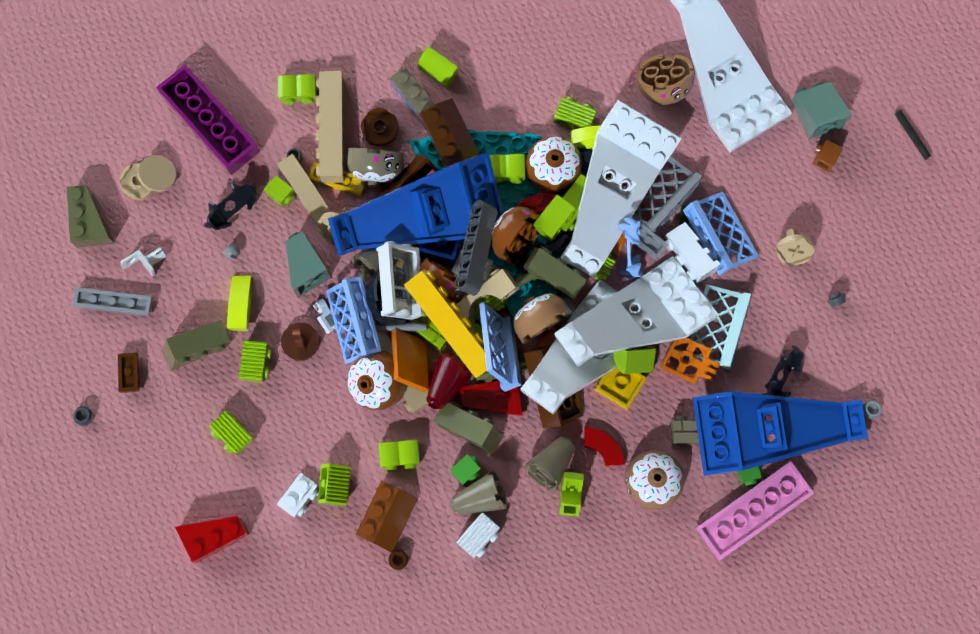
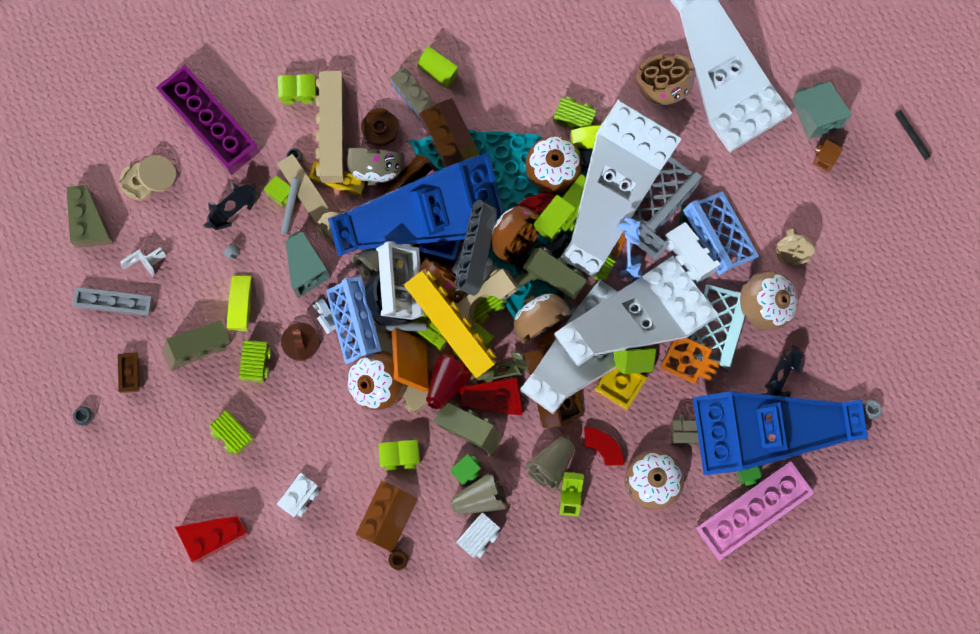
(290, 205): none -> light grey bar
(334, 484): lime brick -> none
(500, 347): light blue fence -> none
(508, 168): lime brick -> none
(769, 301): none -> cylinder
(836, 299): dark grey plate -> none

